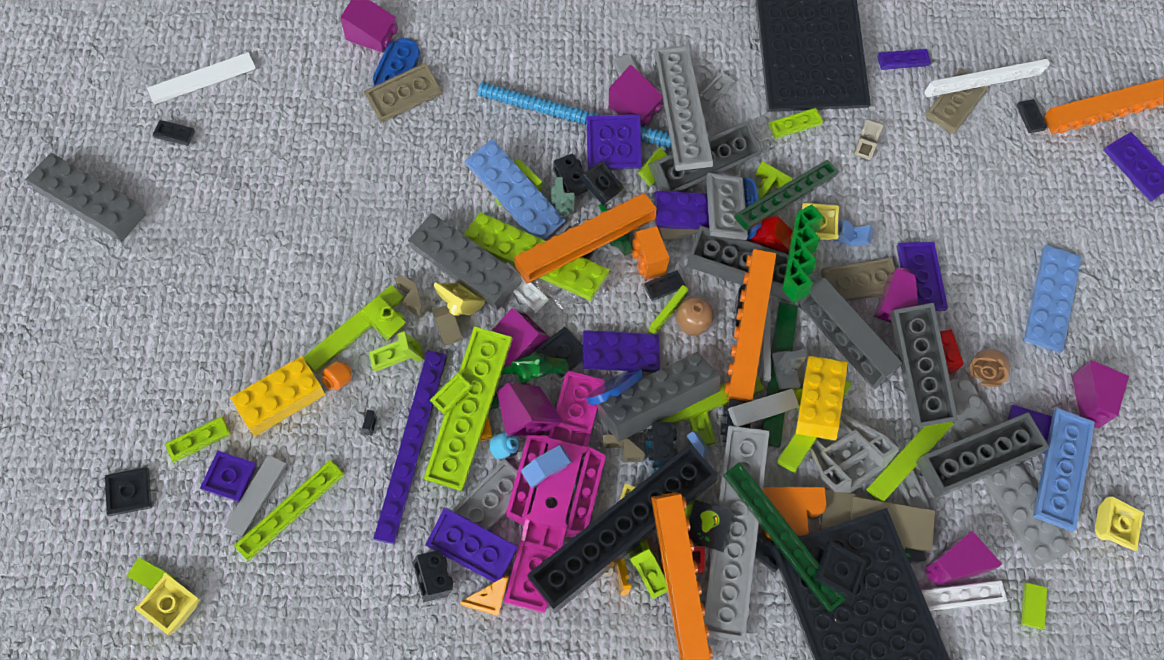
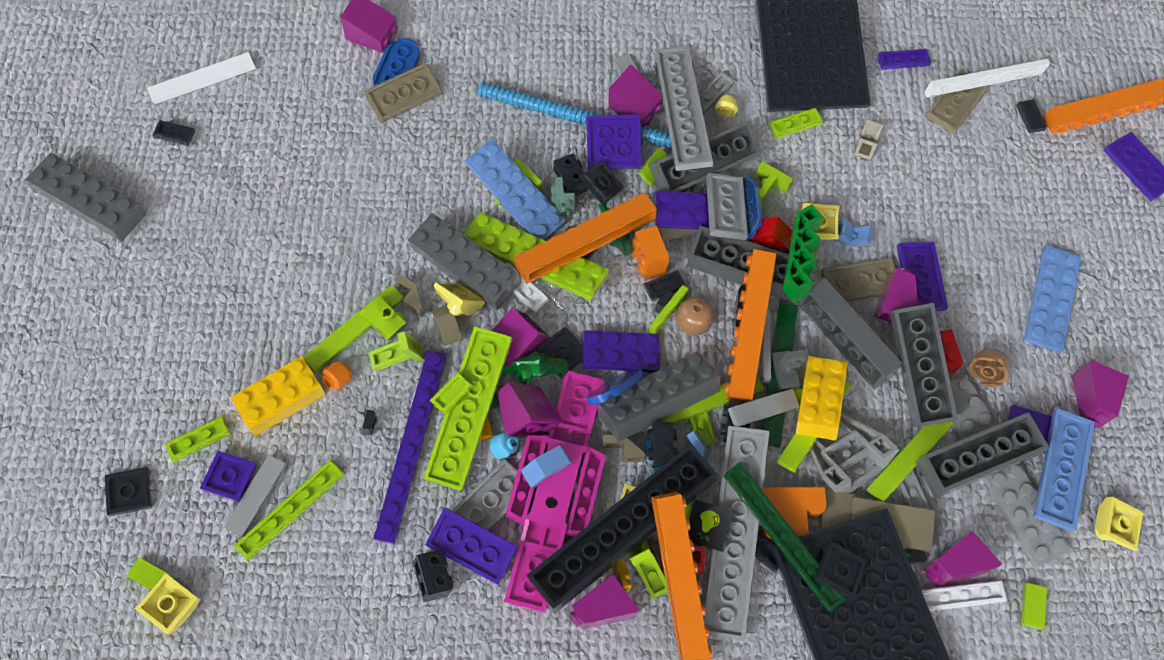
(489, 598): light orange tile -> none
(603, 606): none -> magenta slope
(663, 301): none -> black tile
(726, 106): none -> light yellow cone
(785, 195): dark green plate -> none

